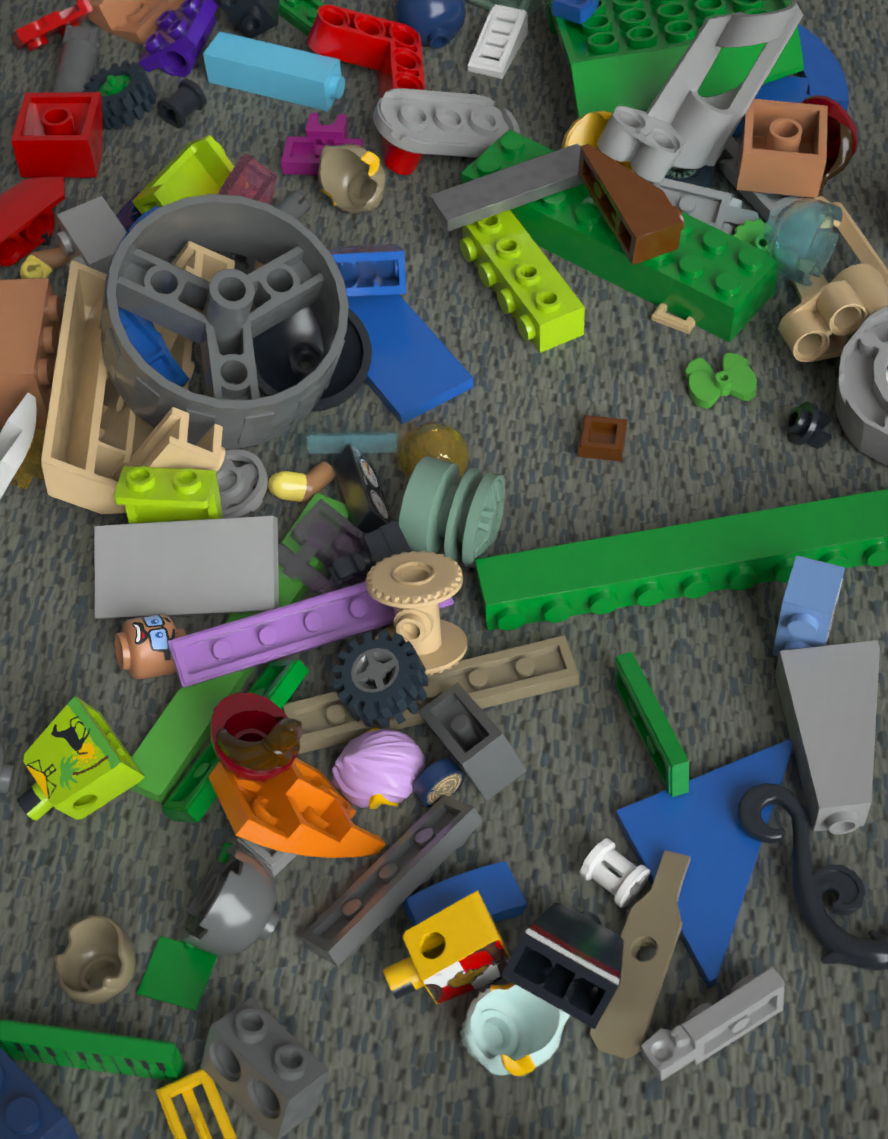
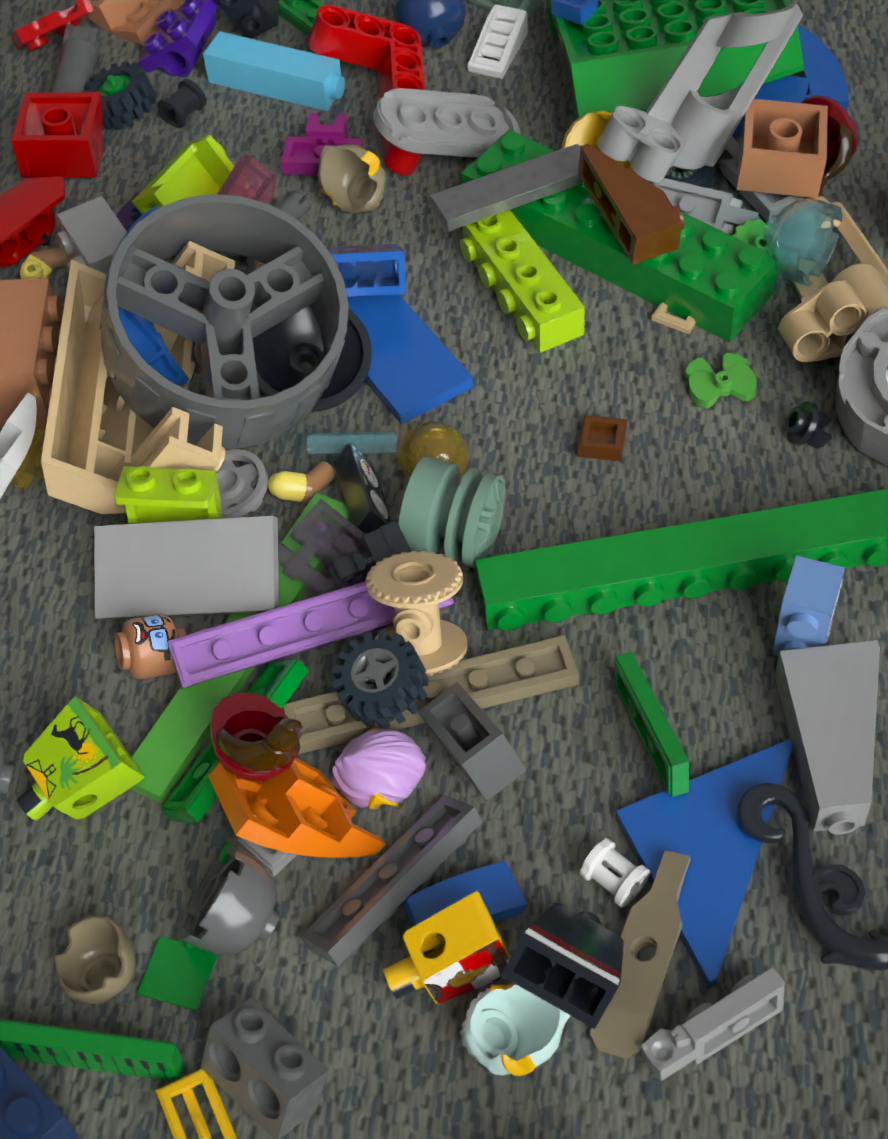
(437, 780): dark blue tile -> none

